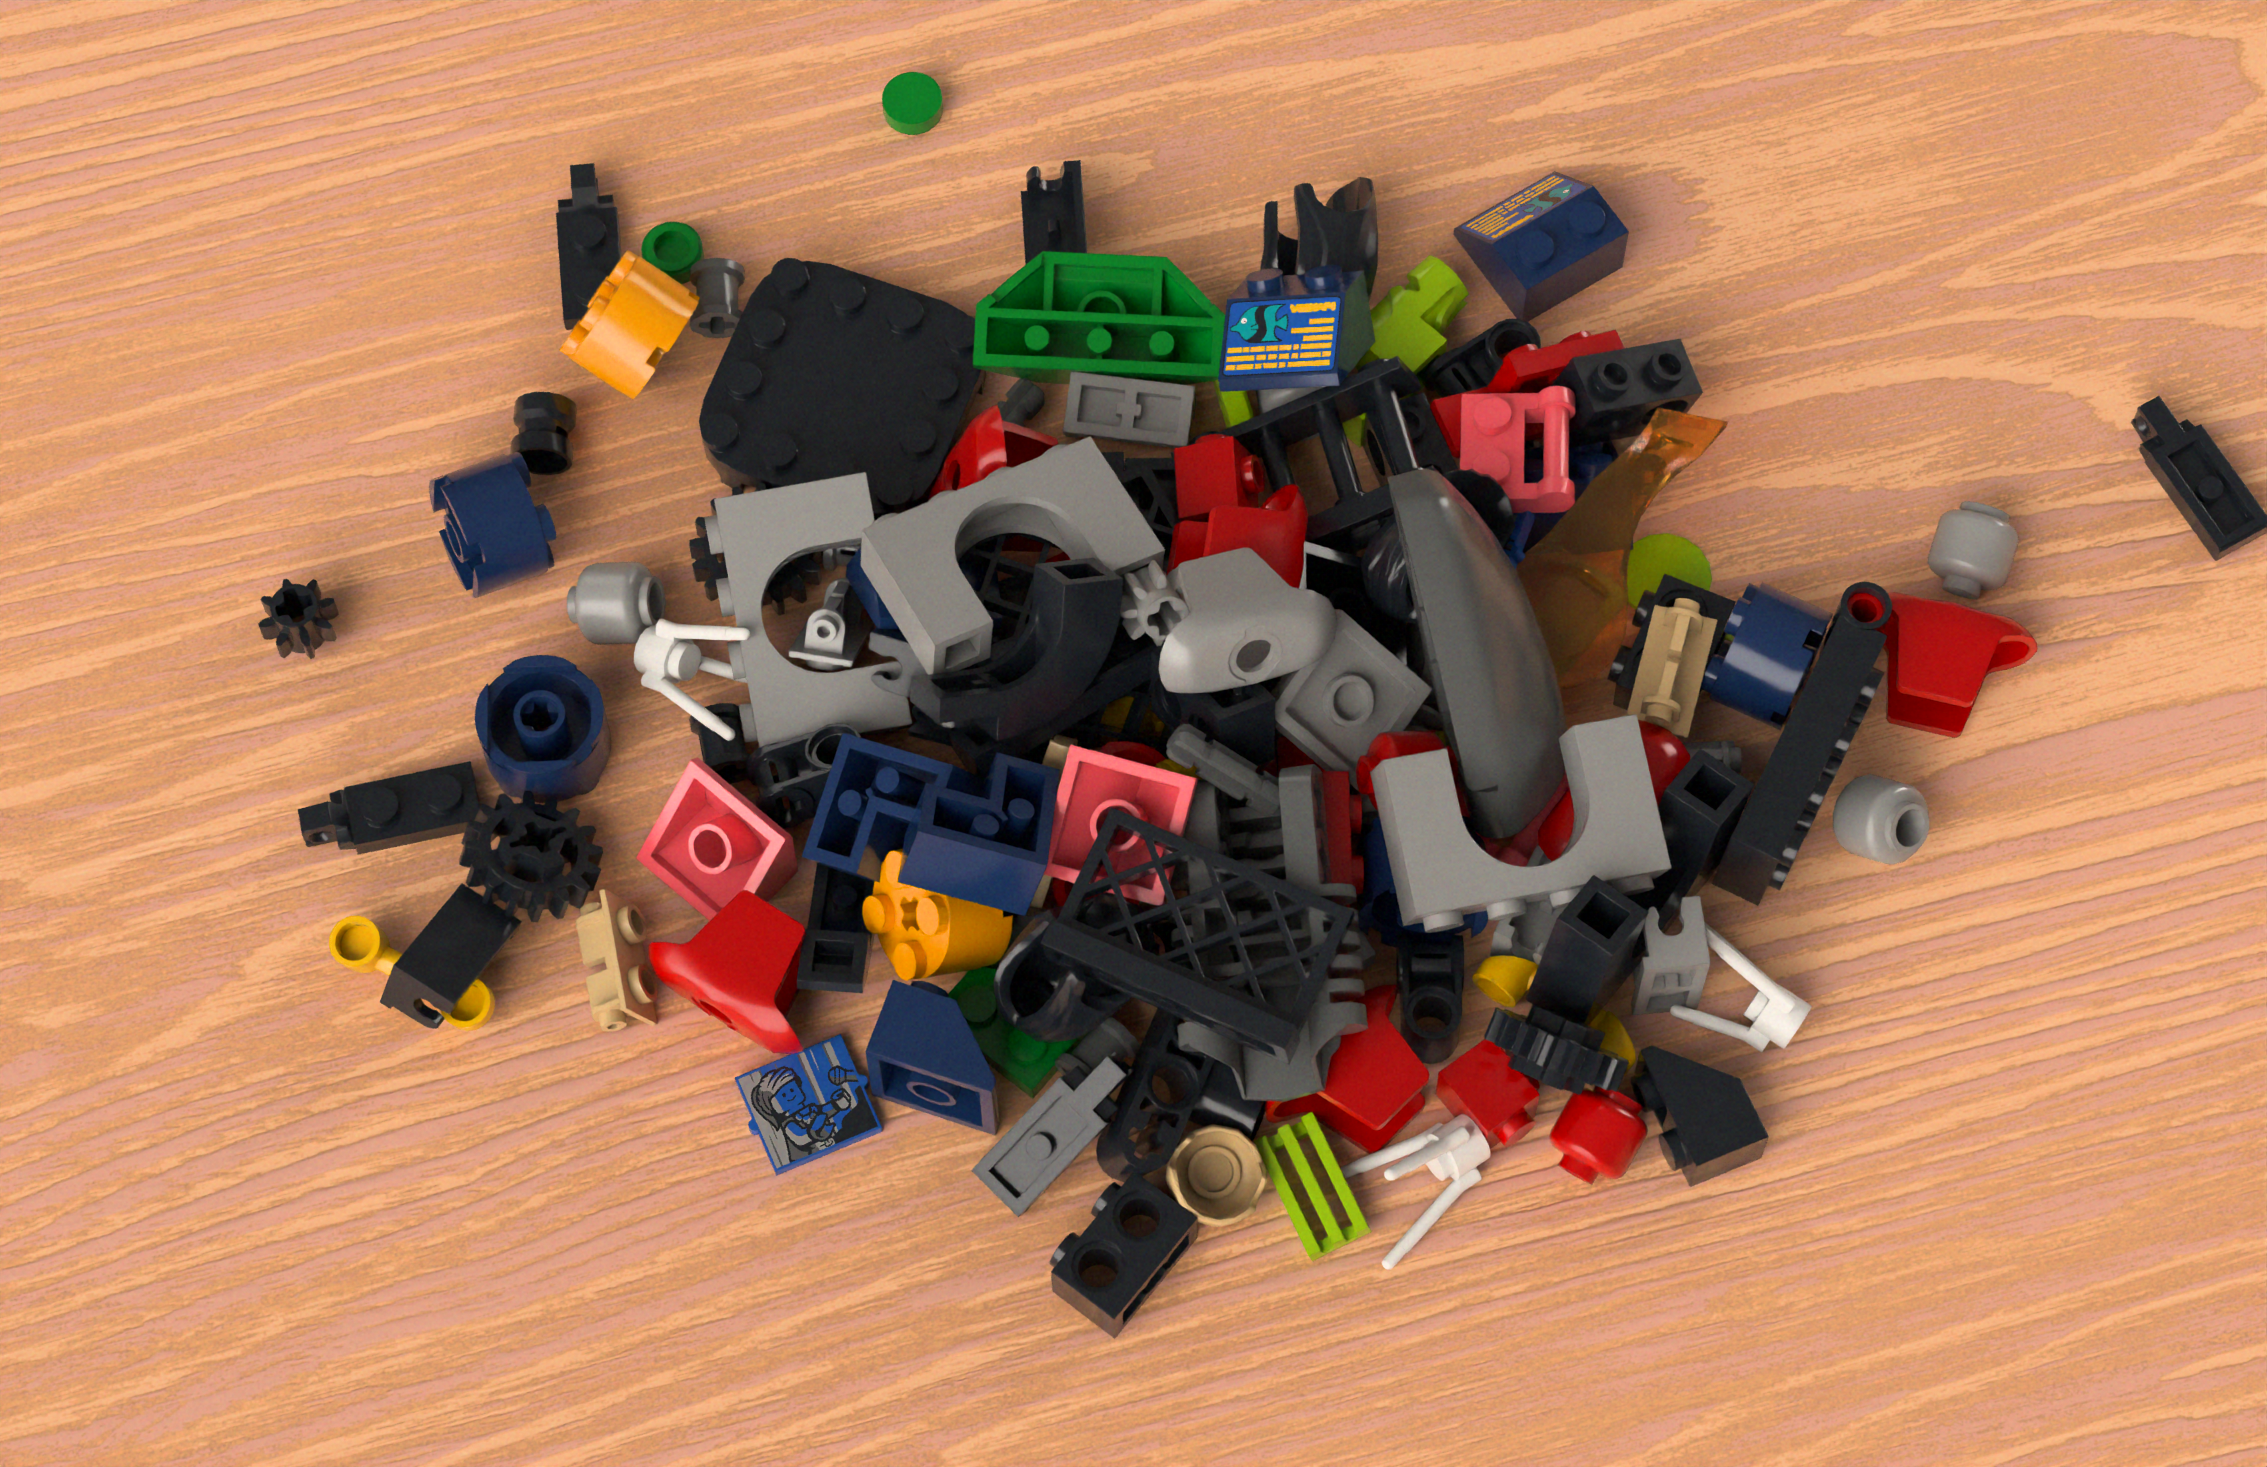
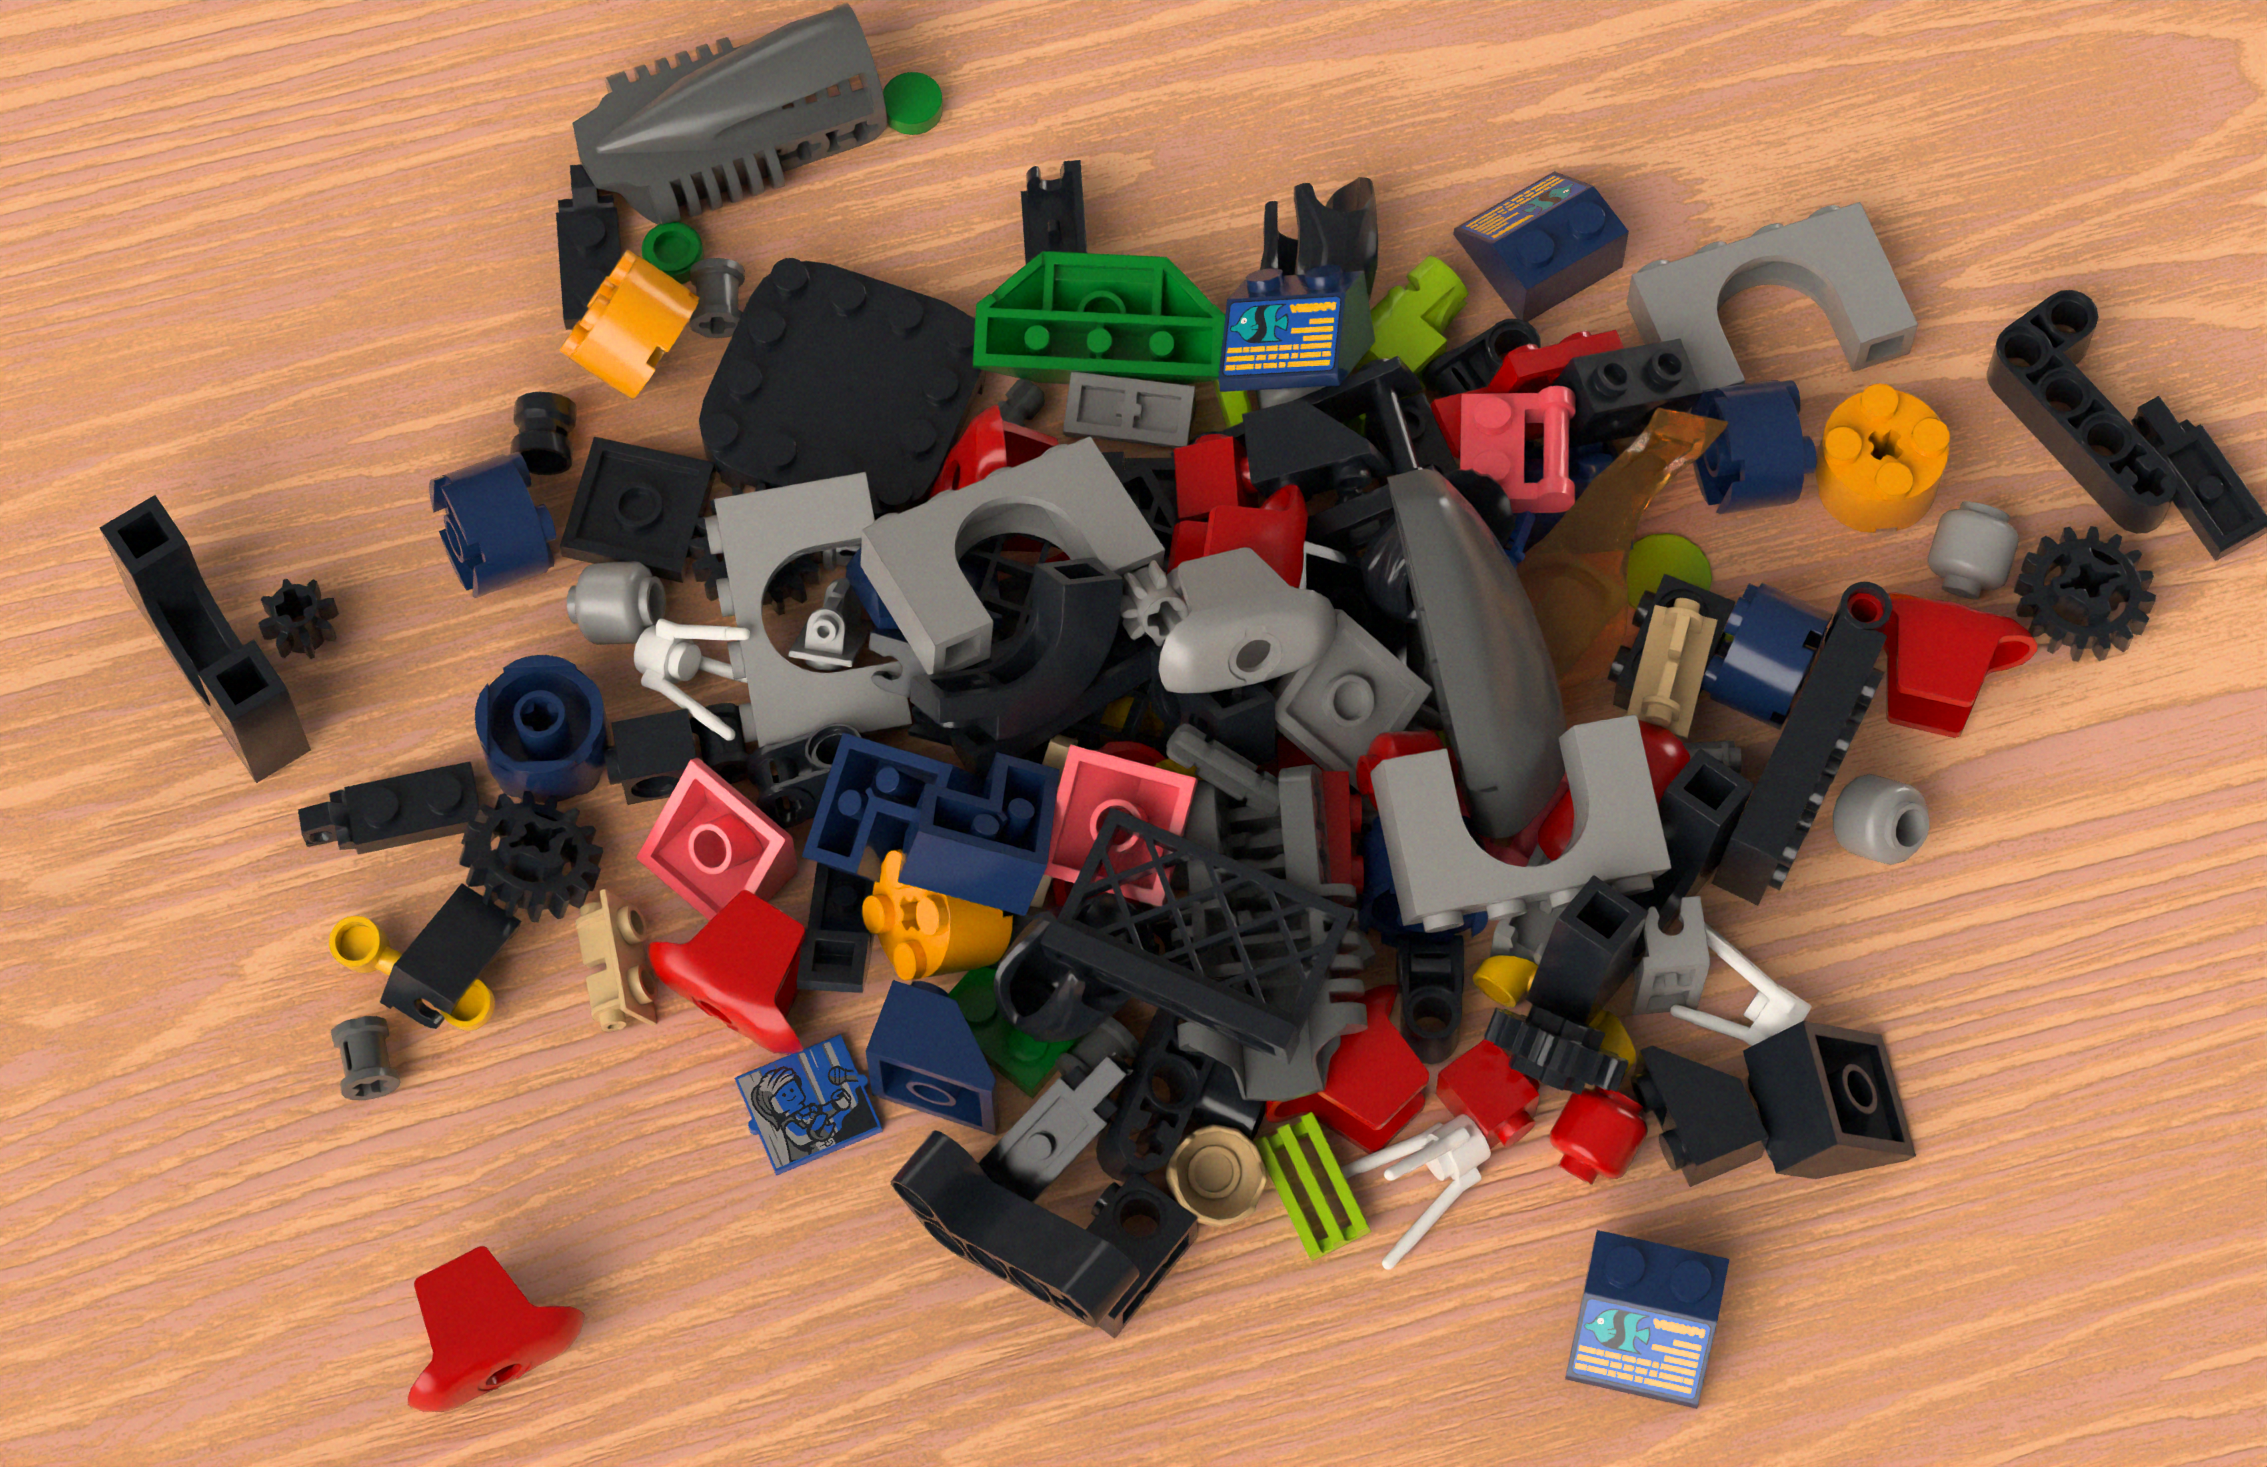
(228, 677): none -> black arch
(365, 1058): none -> dark grey bush
(482, 1331): none -> red piece
(637, 508): none -> black plate
(650, 754): none -> black brick
(724, 117): none -> dark grey connector
(1011, 1234): none -> black beam
(1309, 450): none -> black slope
(1647, 1319): none -> slope
(1760, 452): none -> dark blue brick
(1825, 257): none -> light grey arch
(1827, 1101): none -> black slope
(1881, 459): none -> light orange brick
(2079, 600): none -> black gear
(2133, 482): none -> black beam

